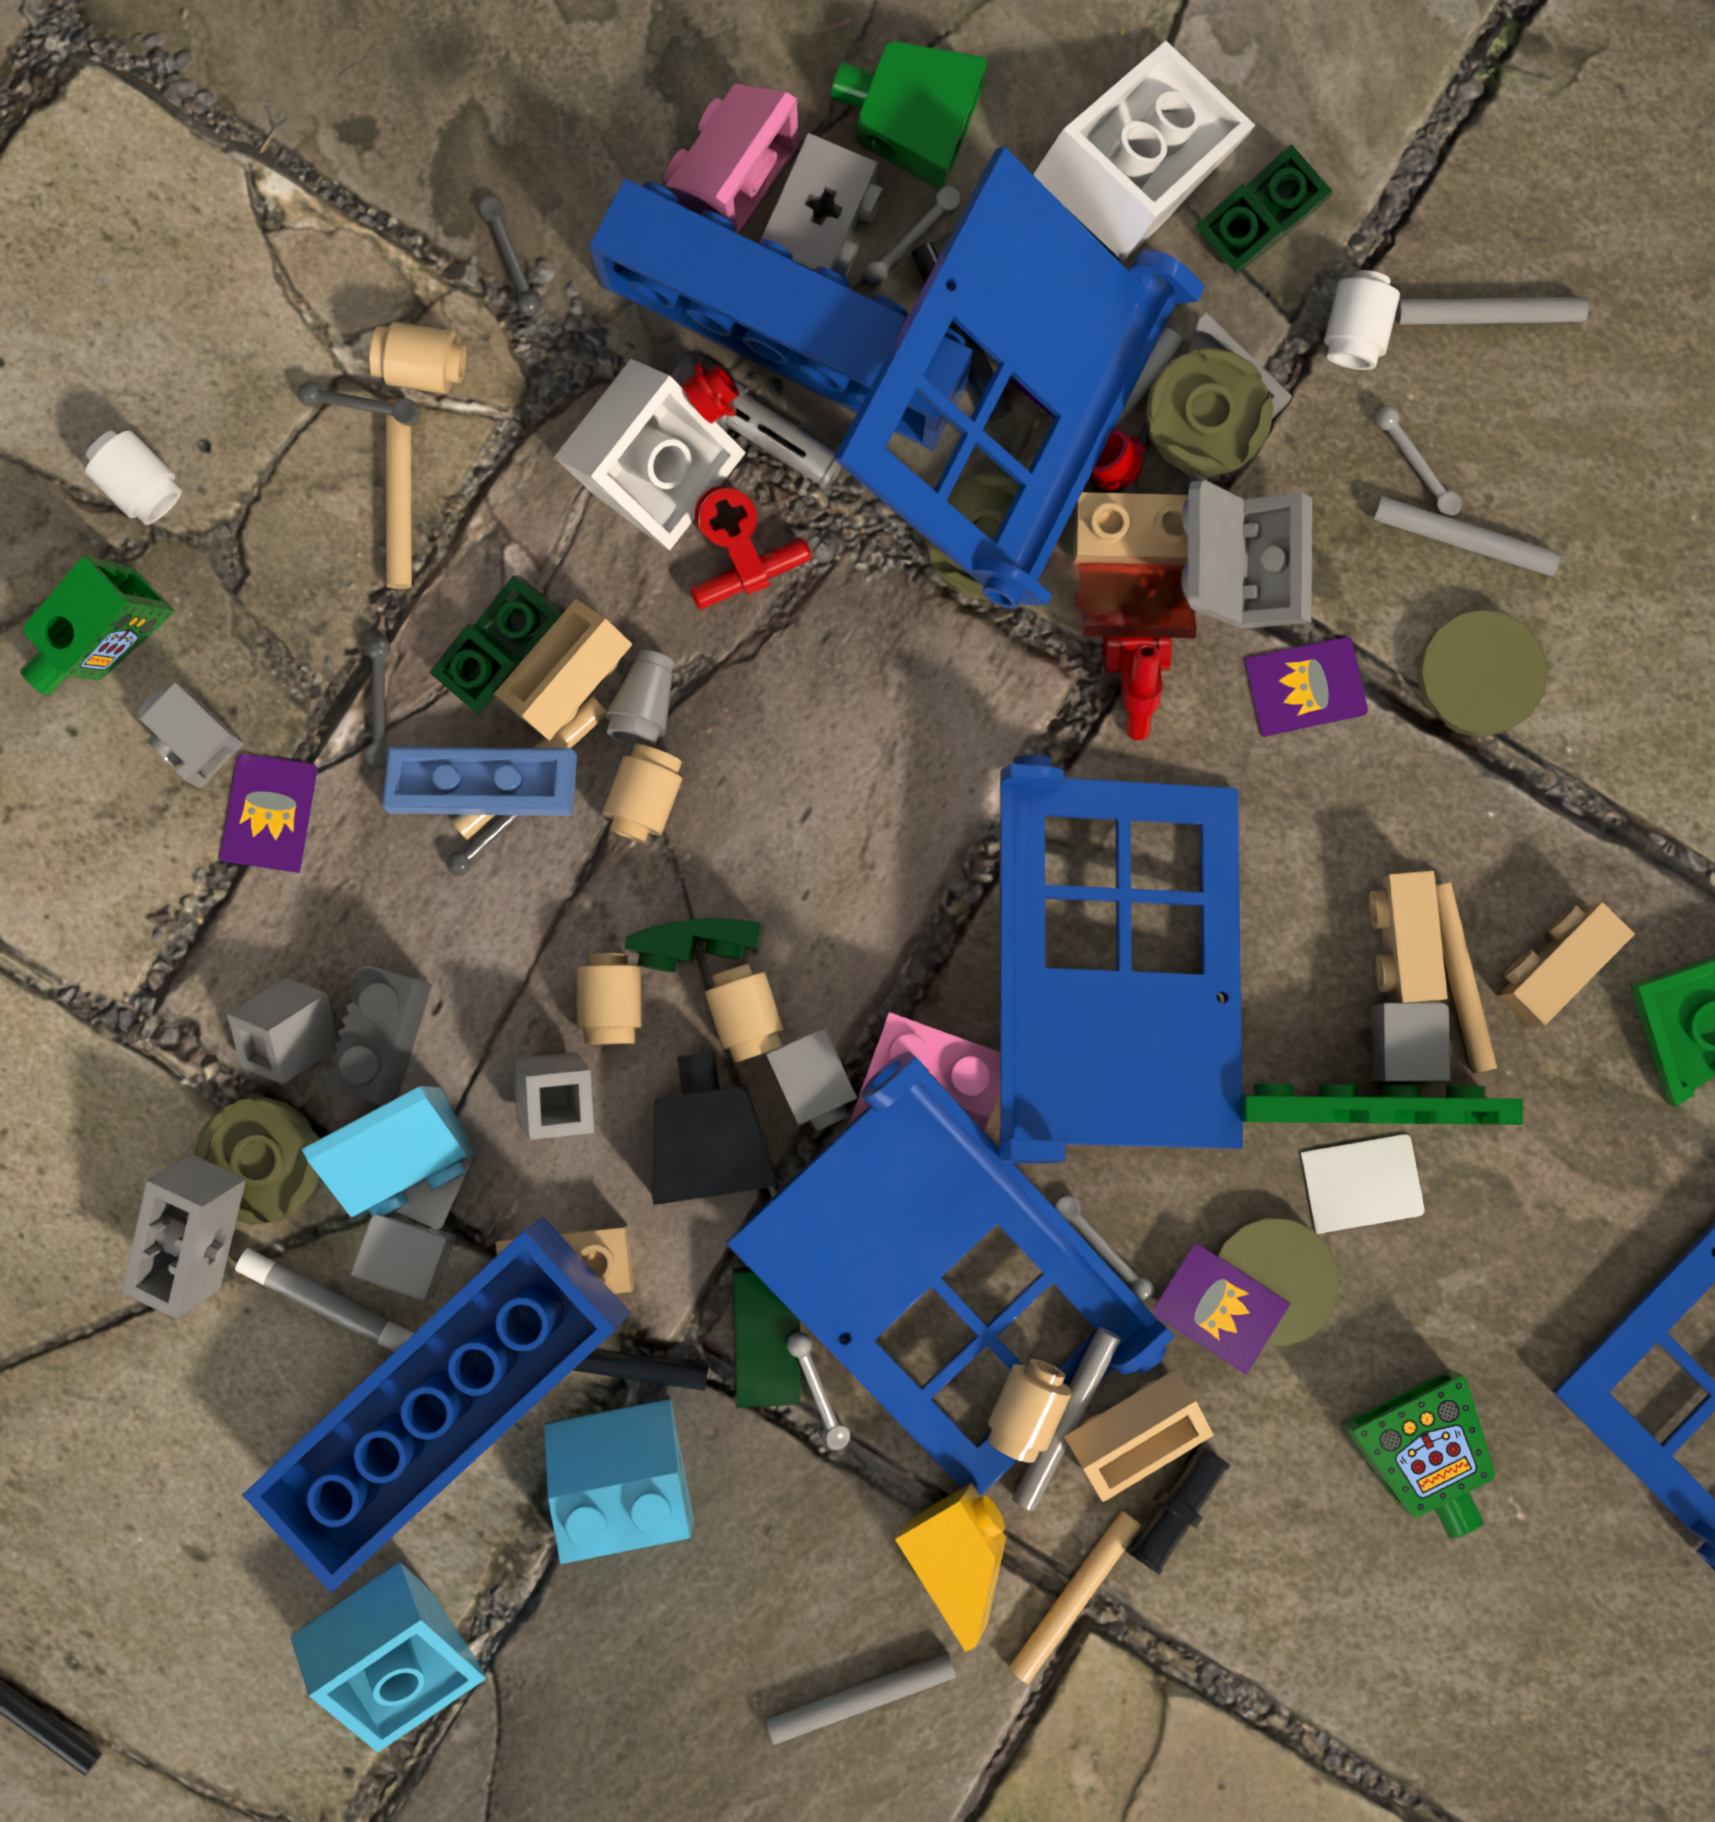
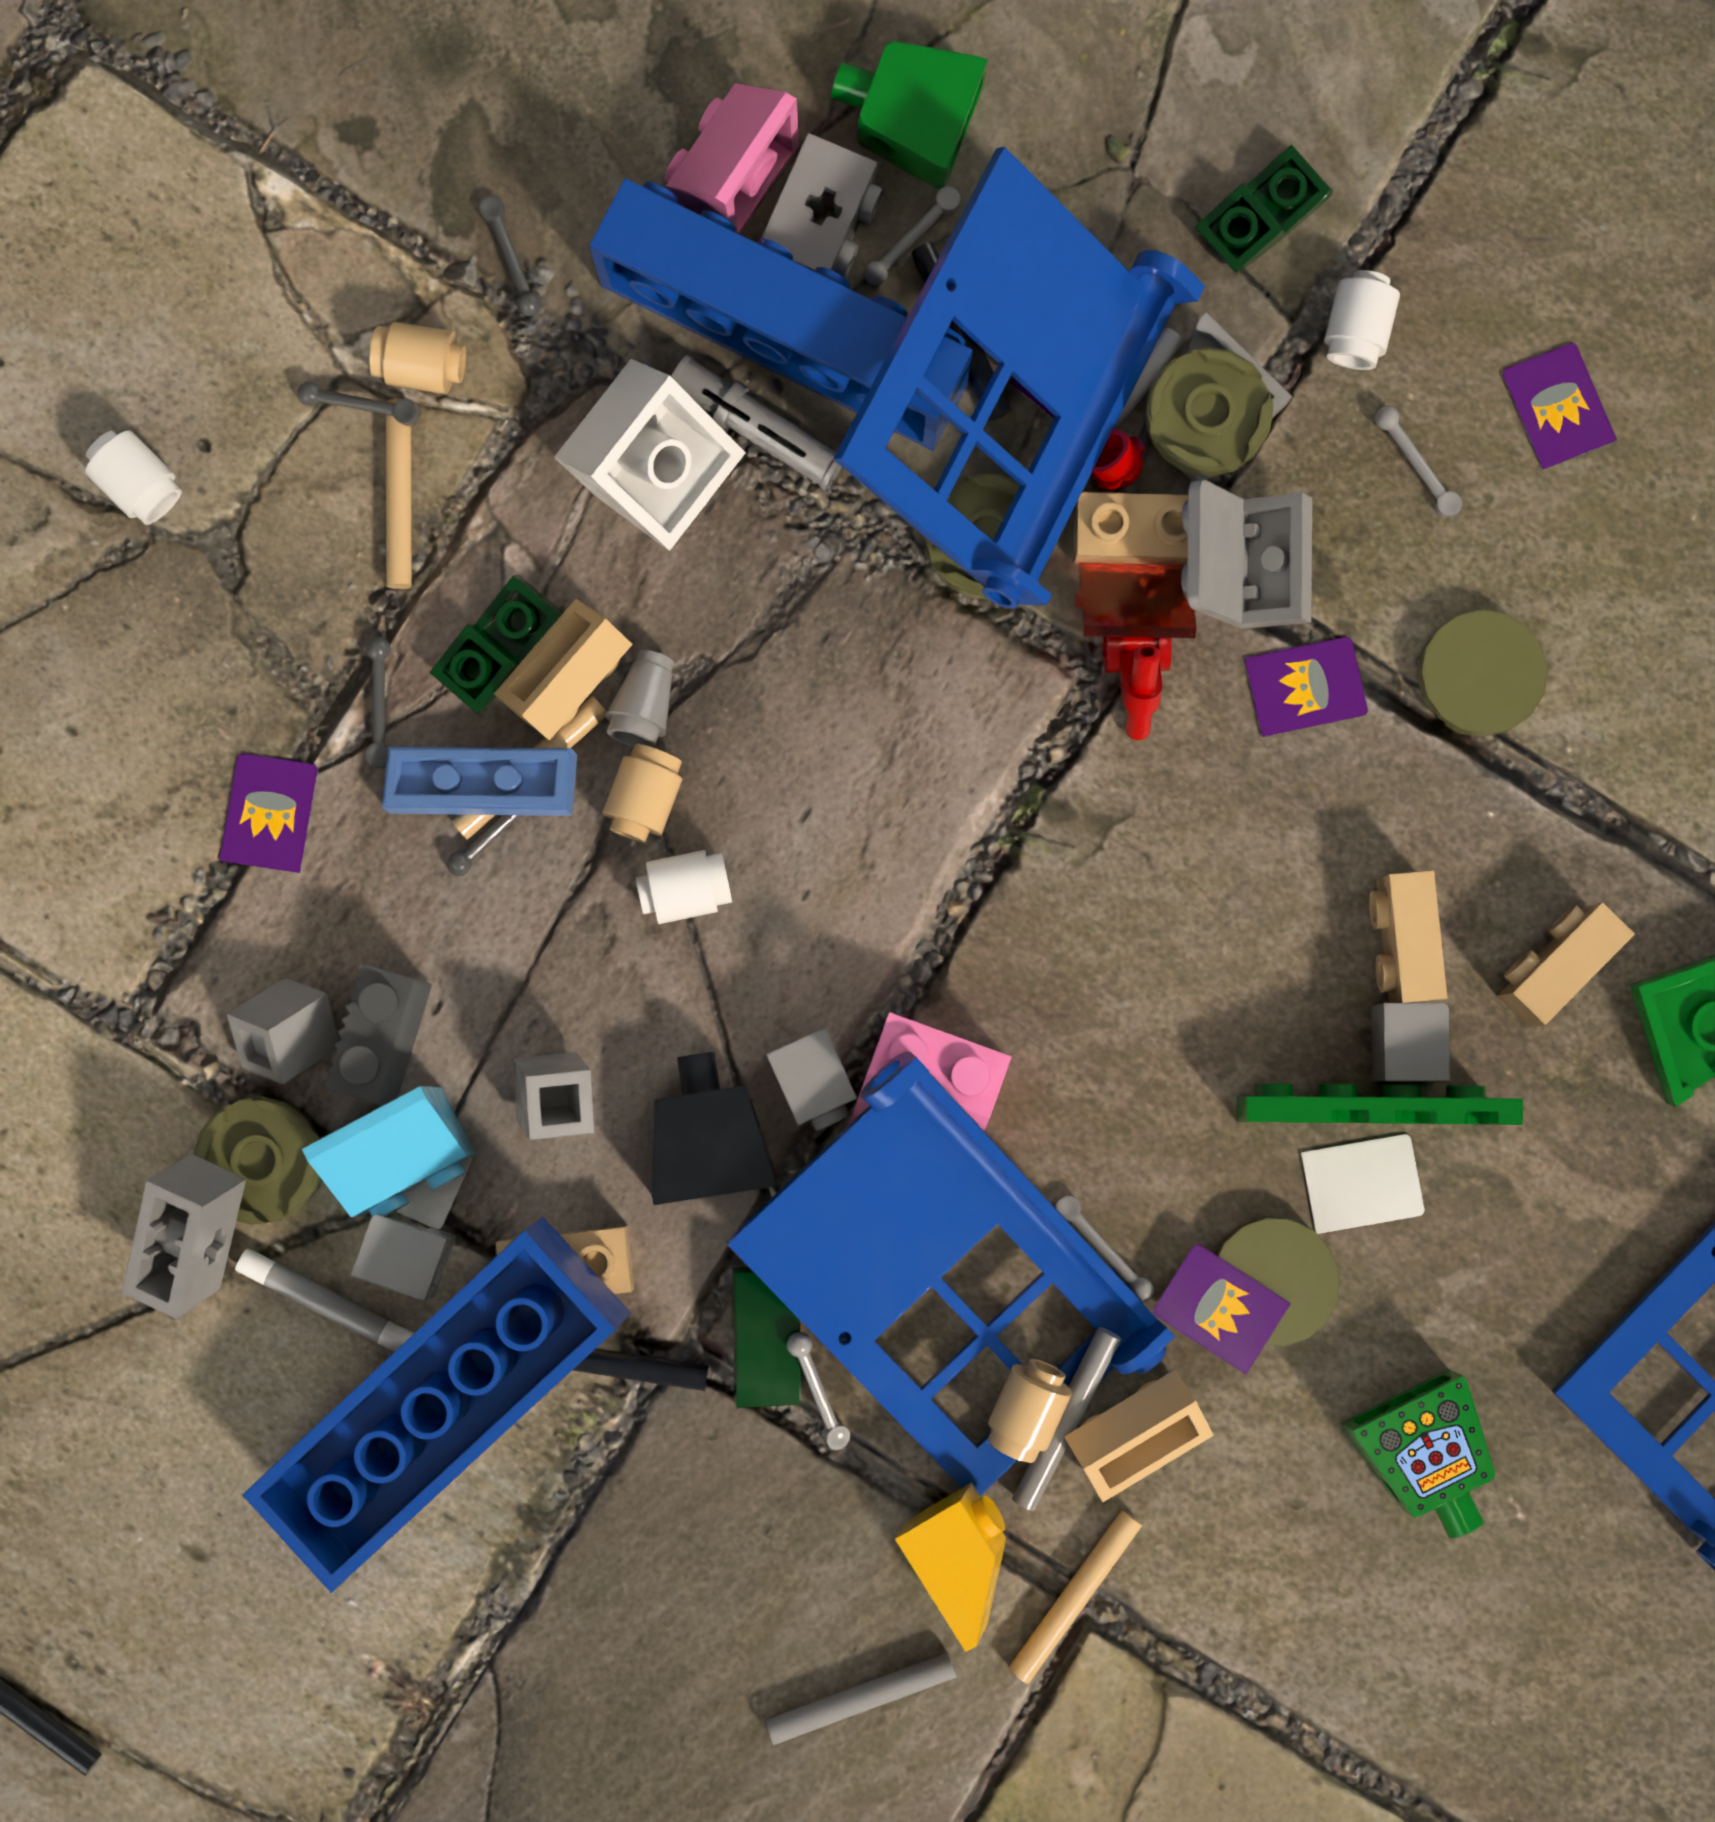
(91, 623): green torso -> none
(187, 733): light grey brick -> none
(385, 1658): medium azure slope -> none
(608, 999): tan brick -> none
(616, 1481): medium azure slope -> none
(675, 942): dark green slope -> none
(684, 886): none -> white brick
(711, 392): red plate -> none
(744, 1013): tan brick -> none
(749, 570): red piece -> none
(1117, 1049): blue door -> none
(1142, 149): white slope -> none
(1177, 1508): black pin -> none
(1463, 983): tan bar -> none
(1466, 536): light grey bar -> none
(1491, 310): light grey bar -> none
(1558, 405): none -> dark purple sticker

